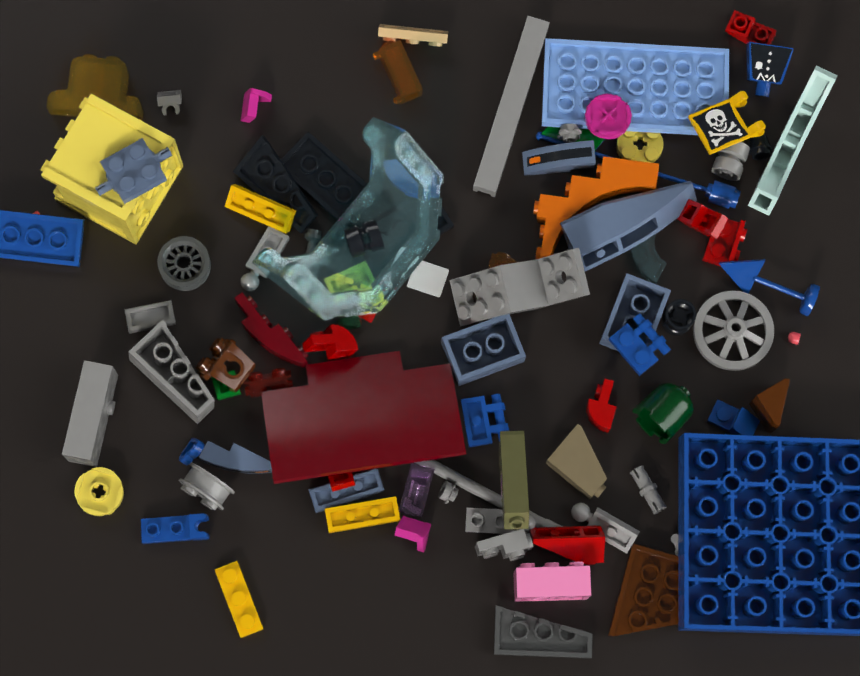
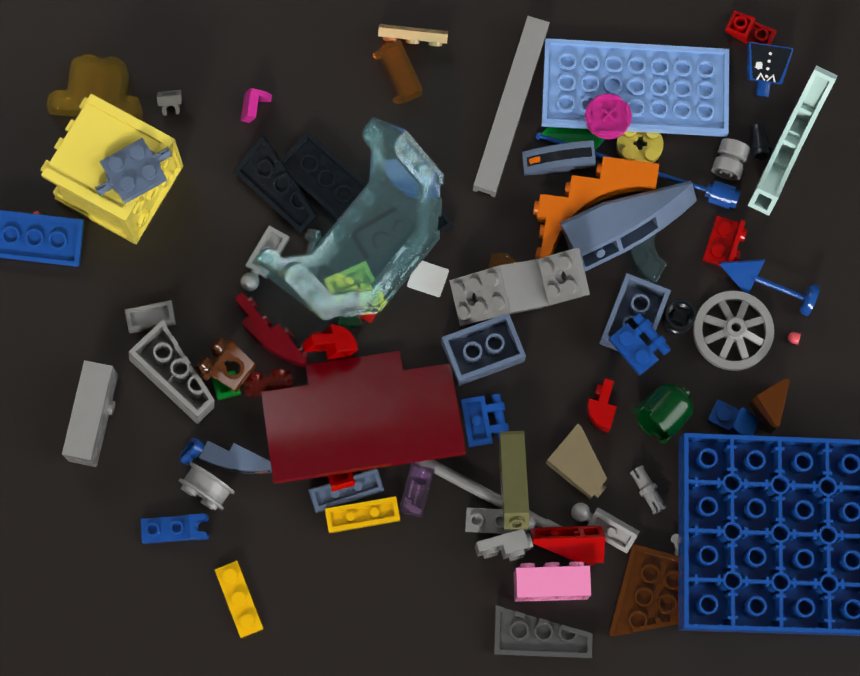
(93, 479): light yellow plate -> none
(175, 245): dark grey wheel -> none
(260, 208): yellow plate -> none
(355, 240): black wheel -> none
(414, 531): dark pink tile -> none
(448, 492): light grey plate -> none
(569, 133): light grey plate -> none
(702, 219): red brick -> none
(723, 126): flag -> none

